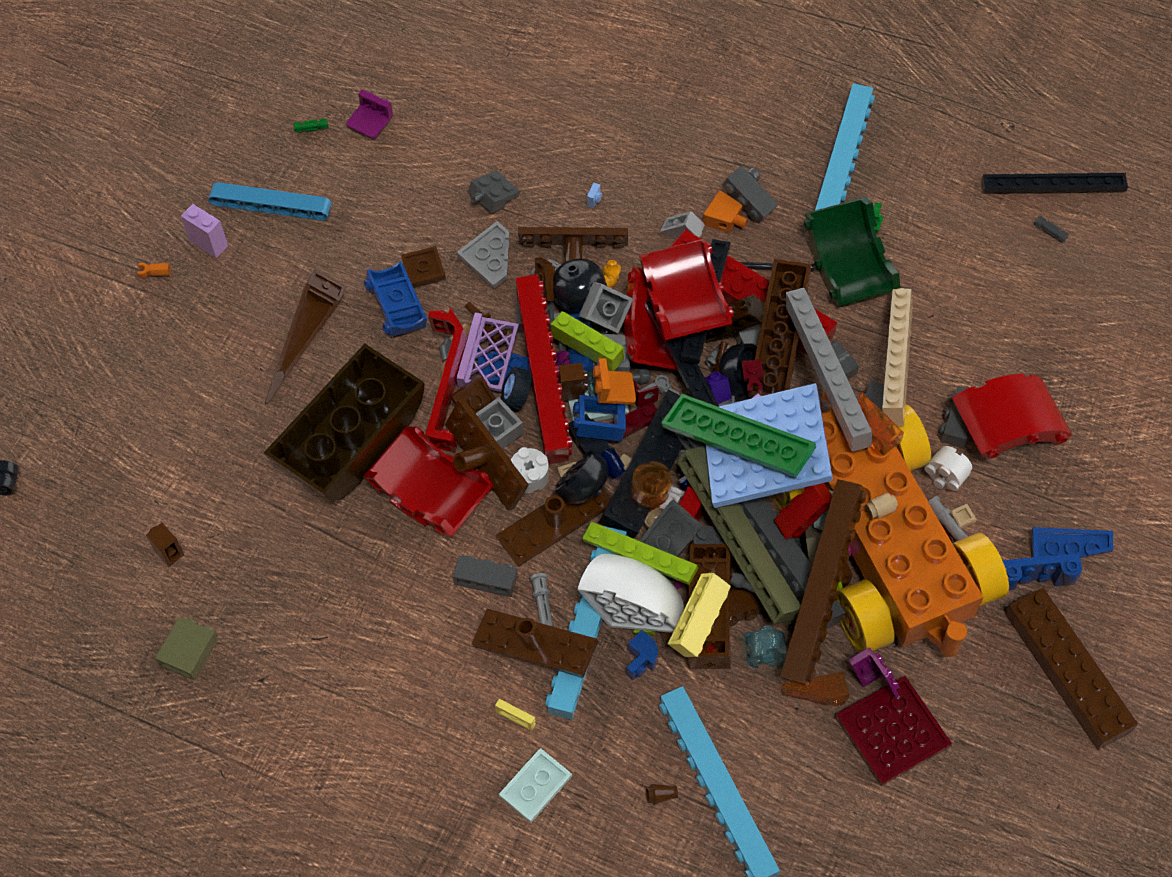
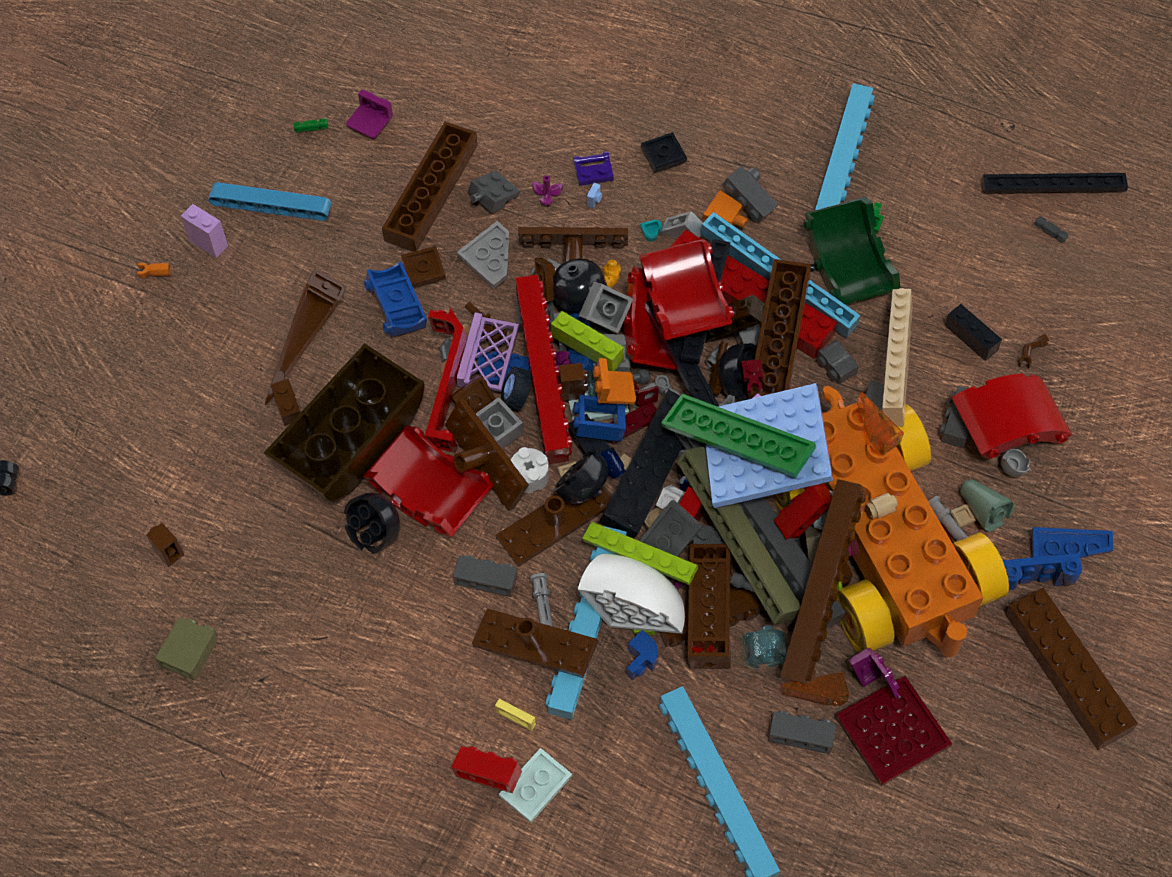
(285, 400): none -> reddish brown brick
(378, 514): none -> black cylinder
(430, 186): none -> reddish brown brick
(487, 769): none -> red brick
(546, 190): none -> magenta plant
(593, 173): none -> dark purple plate
(651, 229): none -> teal tile
(651, 484): clear orange brick -> none
(660, 793): reddish brown cone -> none
(663, 152): none -> black plate
(699, 615): light yellow brick -> none
(719, 386): dark purple brick -> none
(761, 261): none -> medium azure brick
(802, 732): none -> dark grey brick
(829, 370): light grey brick -> none
(948, 468): white brick -> none
(973, 332): none -> black brick
(986, 504): none -> sand green cone
(1015, 463): none -> light grey hair
(1040, 341): none -> reddish brown arm

